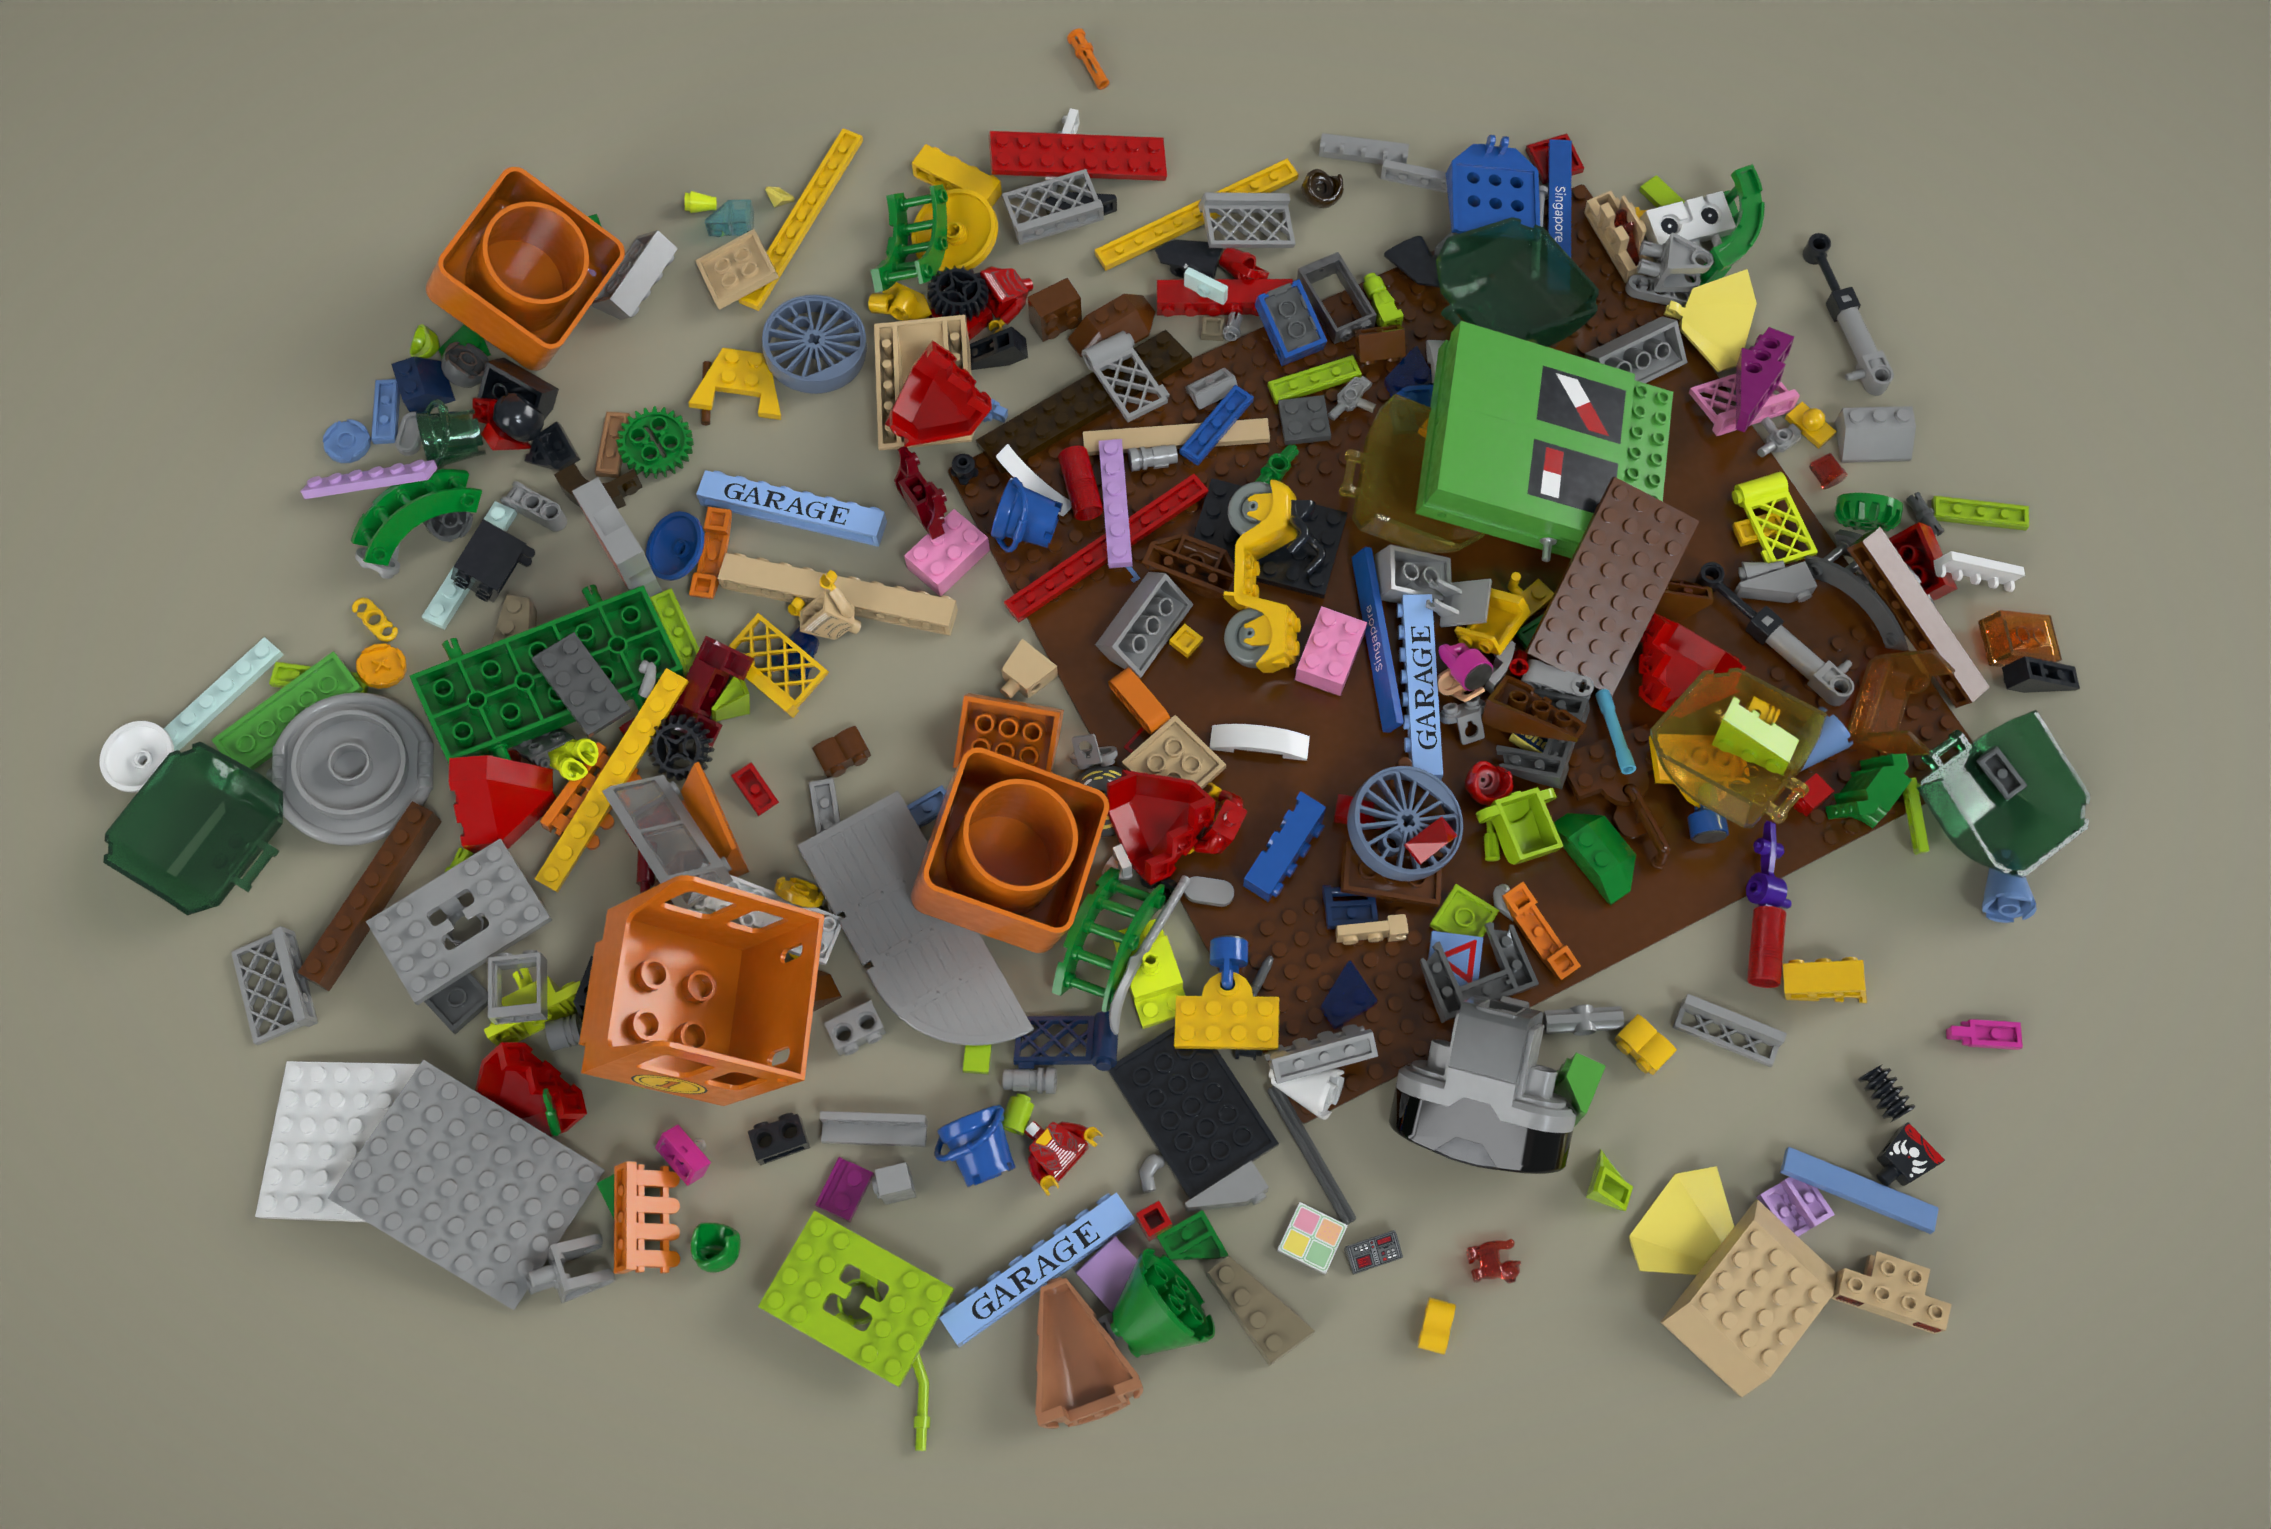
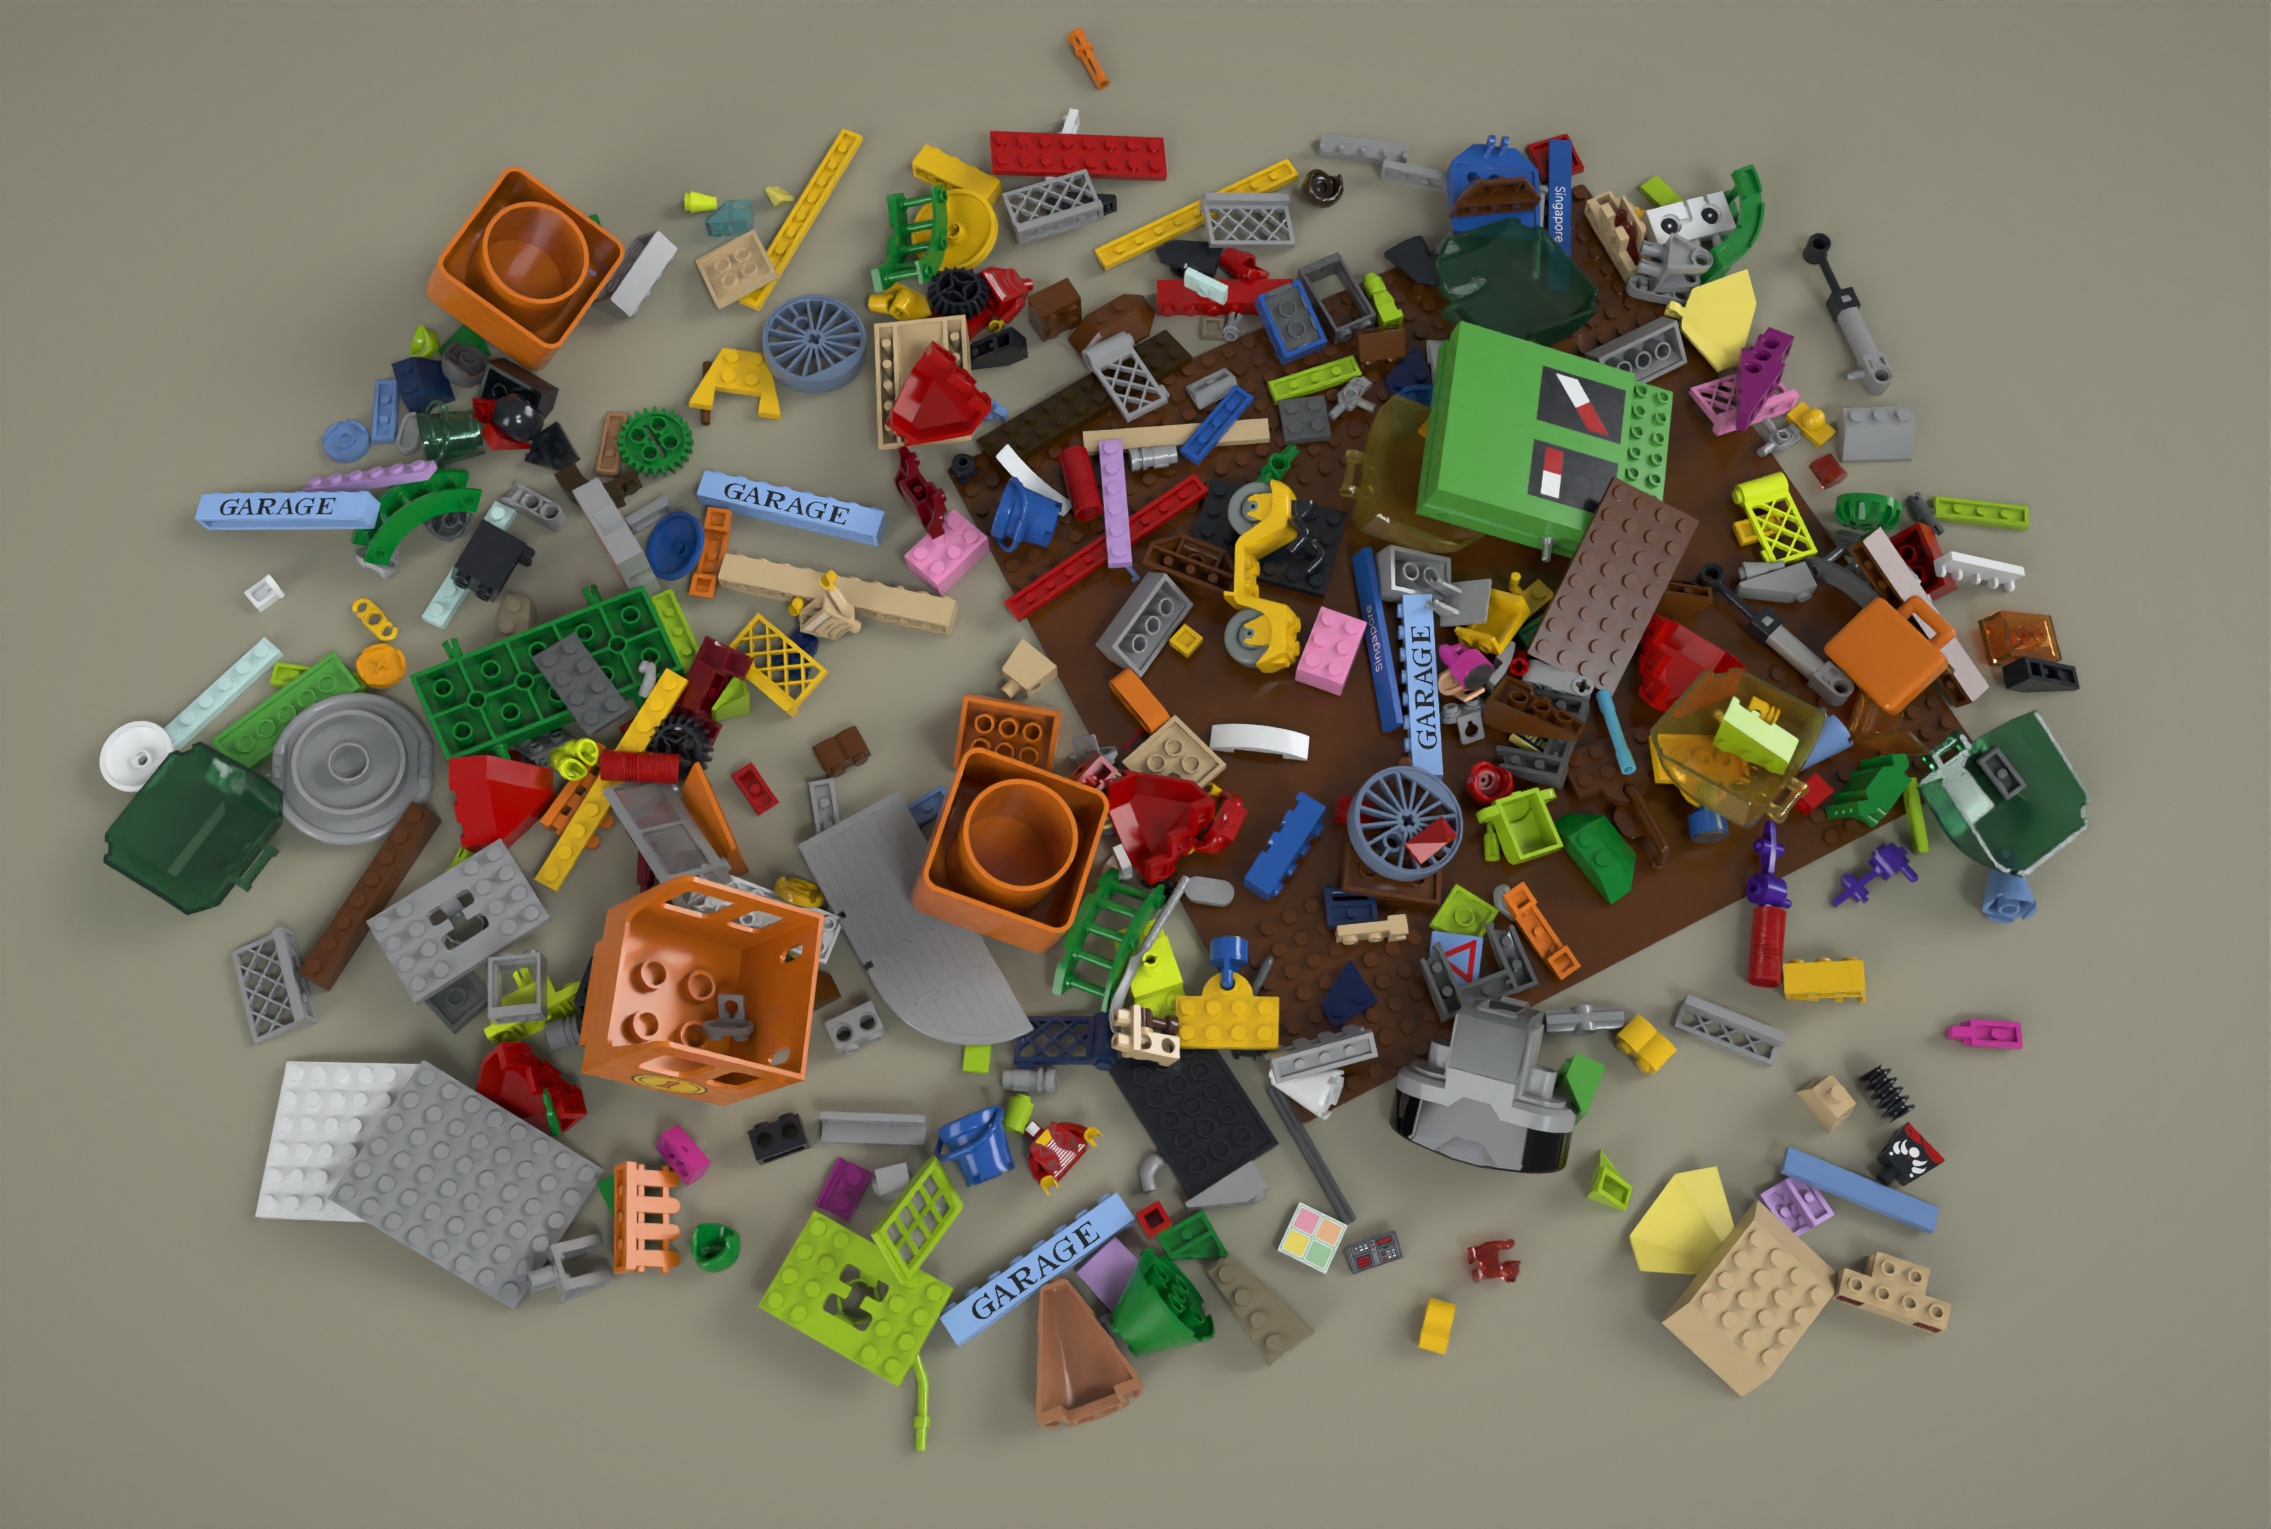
(264, 593): none -> white tile
(288, 510): none -> light blue brick
(649, 515): none -> light grey tile
(649, 767): none -> red piece
(735, 1026): none -> light grey bracket
(917, 1220): none -> lime piece
(1094, 771): none -> red brick
(1139, 1039): none -> tan hips
(1496, 197): none -> reddish brown wedge
(1827, 1100): none -> tan torso
(1886, 863): none -> dark purple piece
(1889, 654): none -> orange piece

